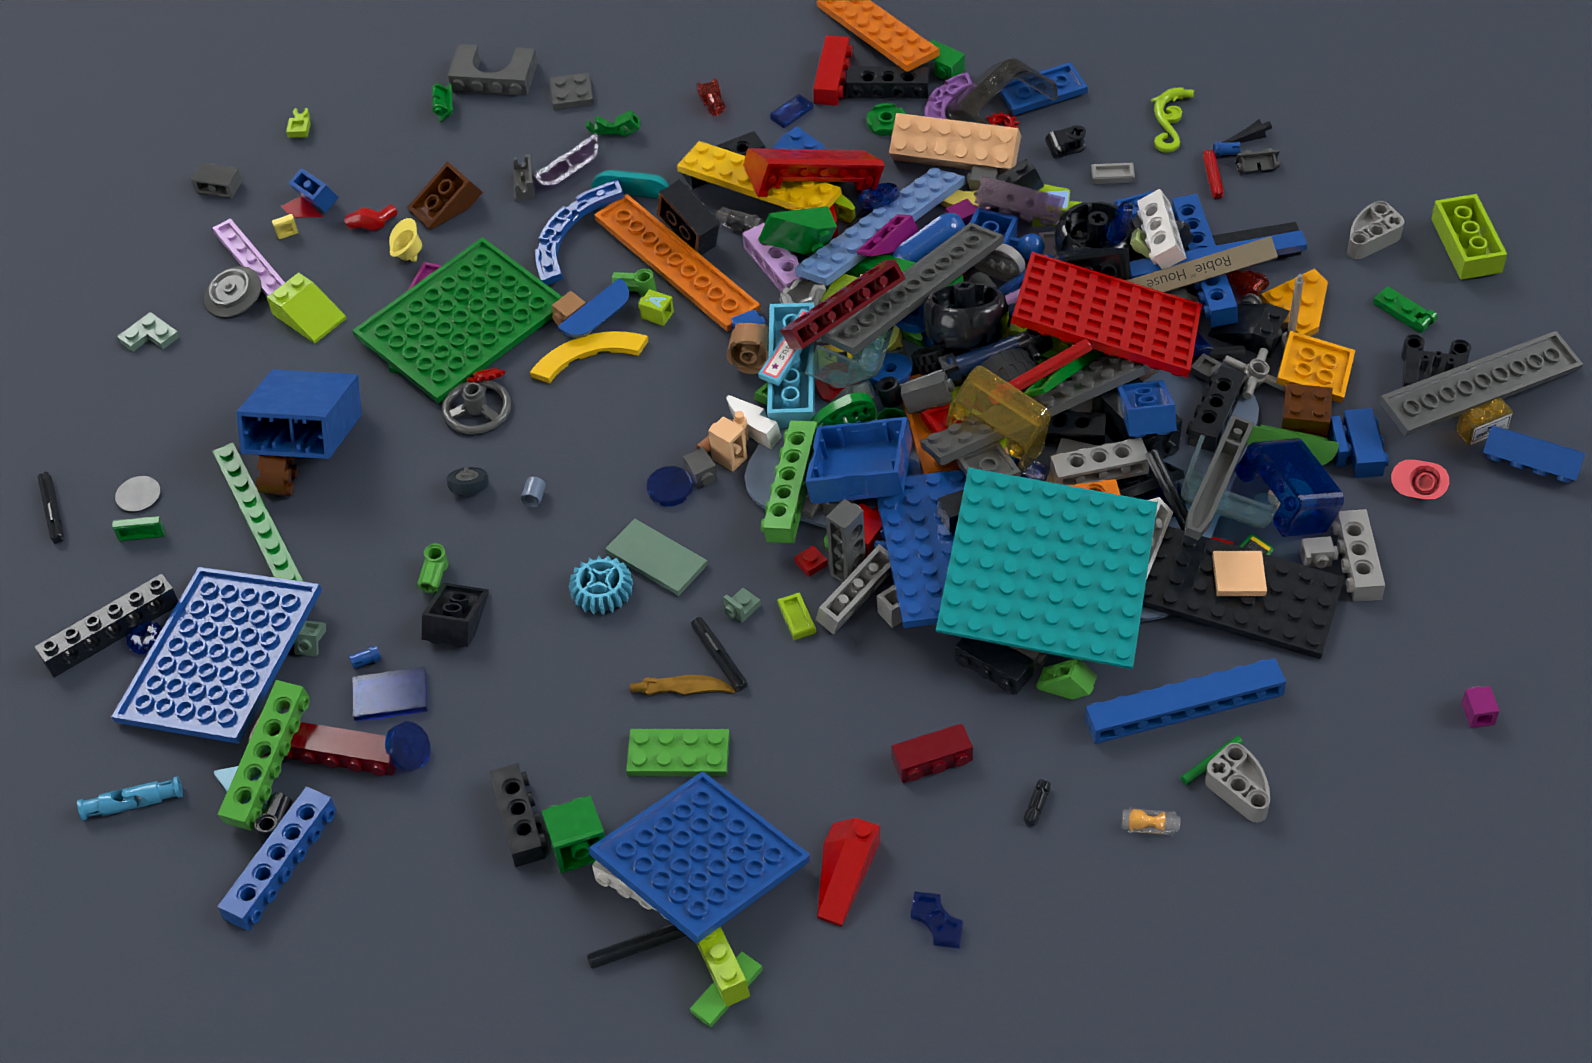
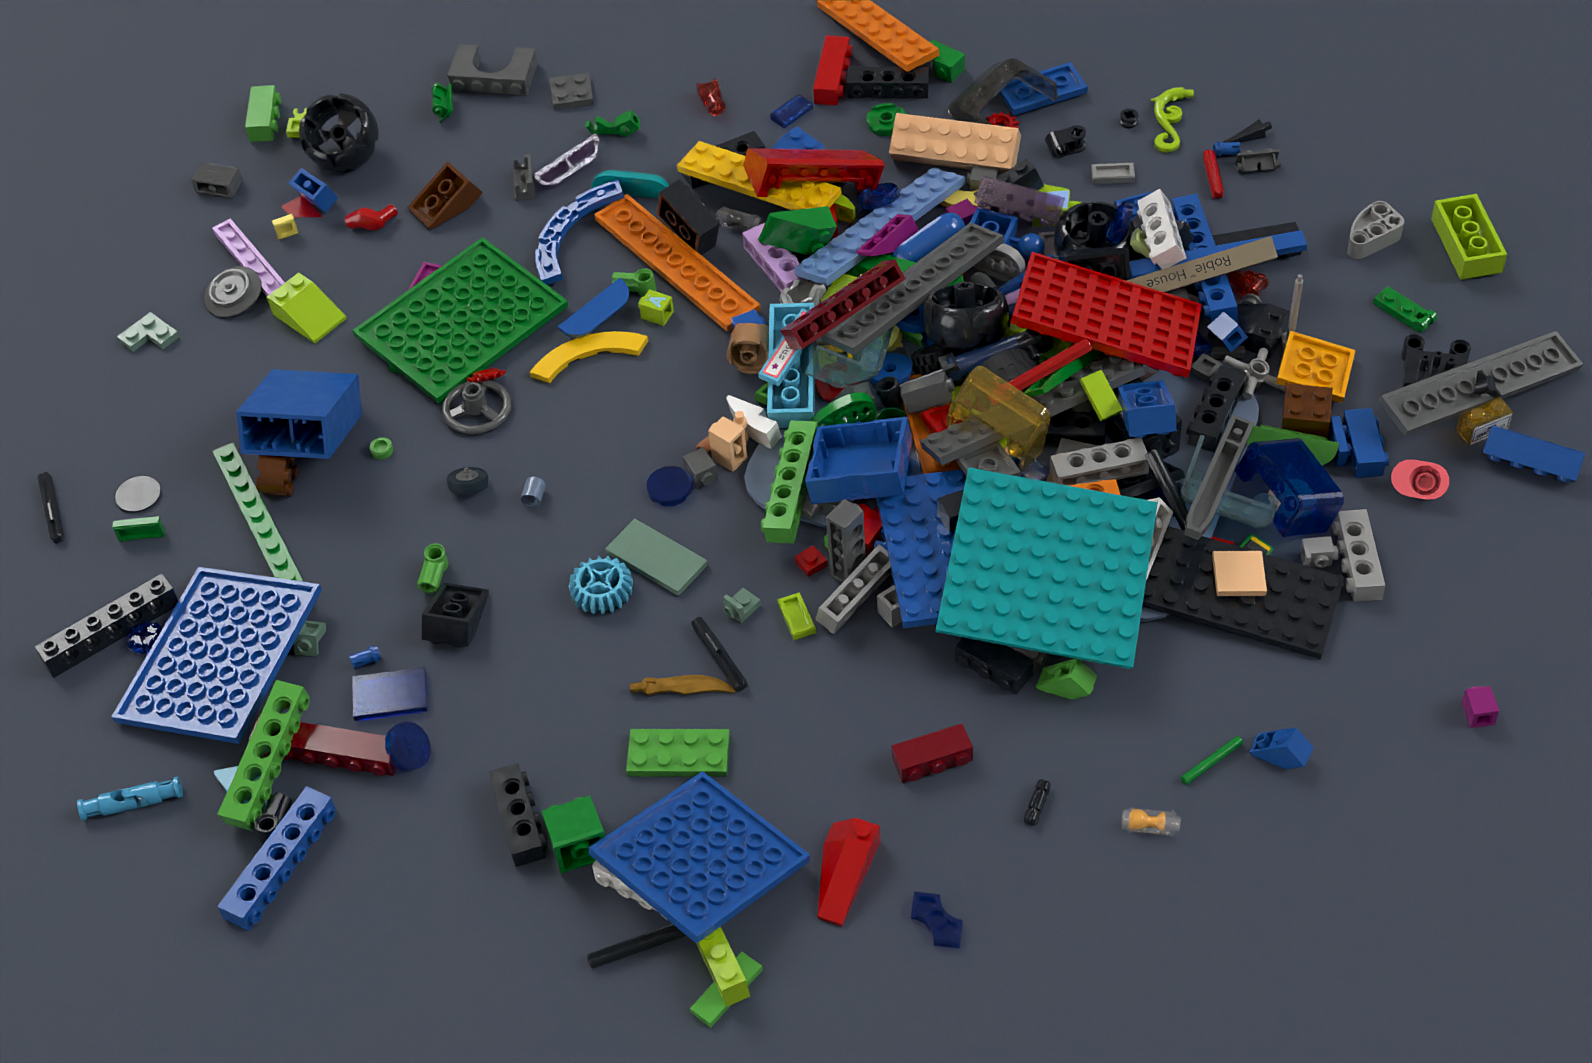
(262, 113): none -> bright green brick
(354, 150): none -> black wheel
(381, 448): none -> bright green tile
(405, 240): light yellow piece -> none
(566, 307): medium nougat brick -> none
(944, 95): medium lavender tile -> none
(1101, 395): none -> lime tile
(1129, 113): none -> black bush
(1185, 700): blue brick -> none
(1227, 331): none -> brick
(1241, 774): light grey beam -> none
(1282, 748): none -> blue slope
(1311, 300): light orange plate -> none
(1486, 384): none -> black piece

